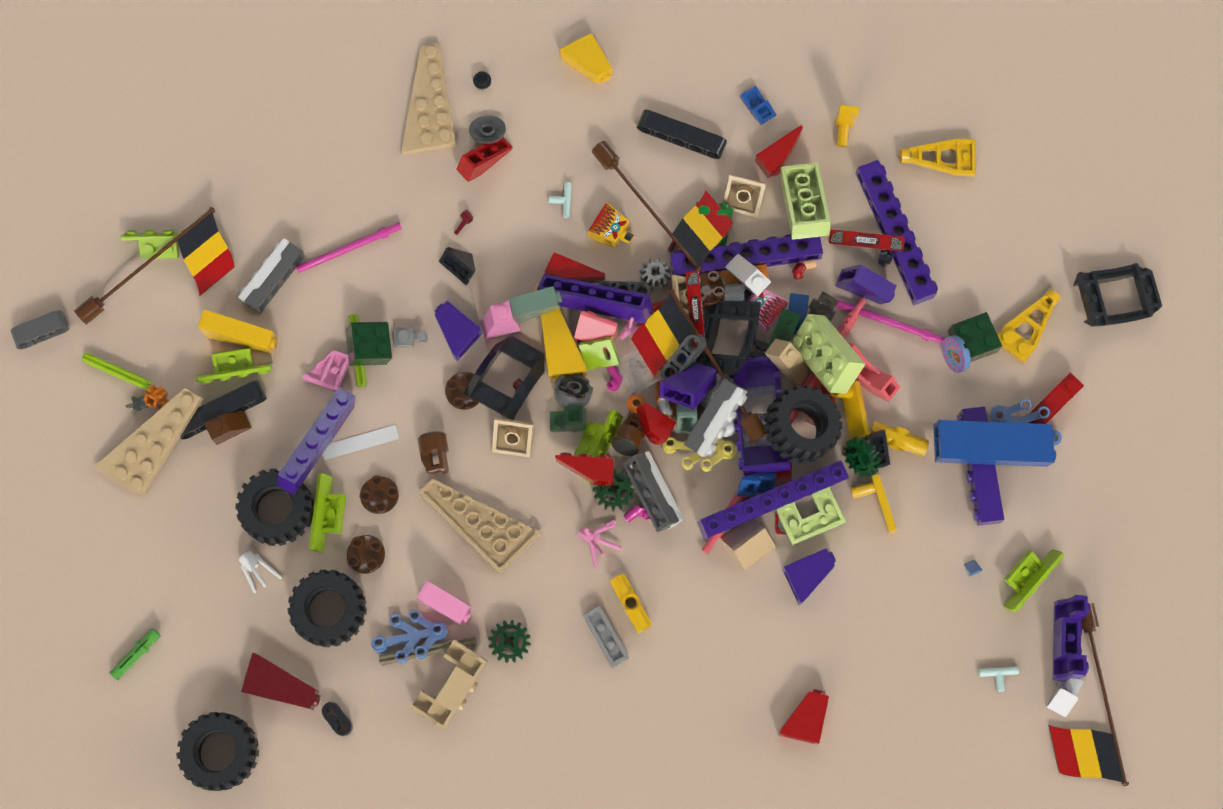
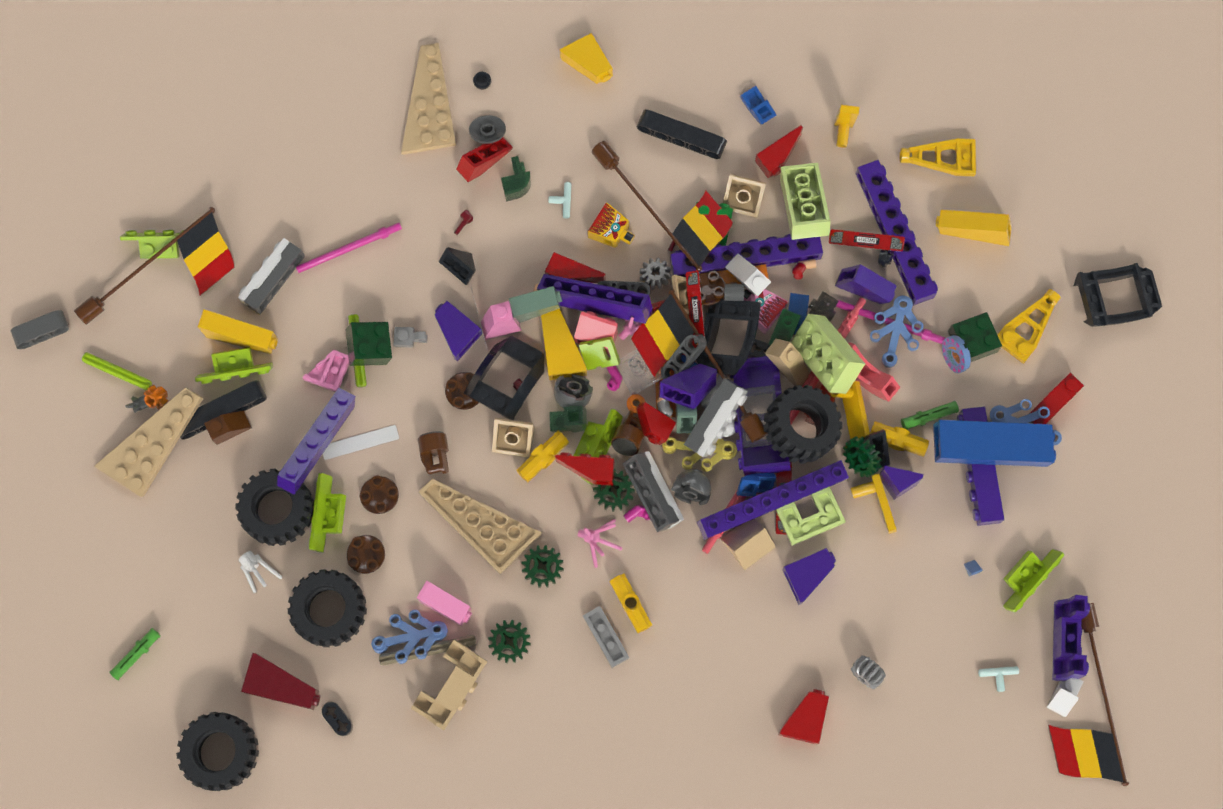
(518, 184): none -> clear green brick
(535, 571): none -> dark green gear
(542, 456): none -> yellow piece
(692, 486): none -> dark grey cylinder
(868, 672): none -> light grey gear
(897, 327): none -> medium blue plant
(898, 480): none -> dark purple slope
(922, 418): none -> bright green pin
(975, 226): none -> yellow slope

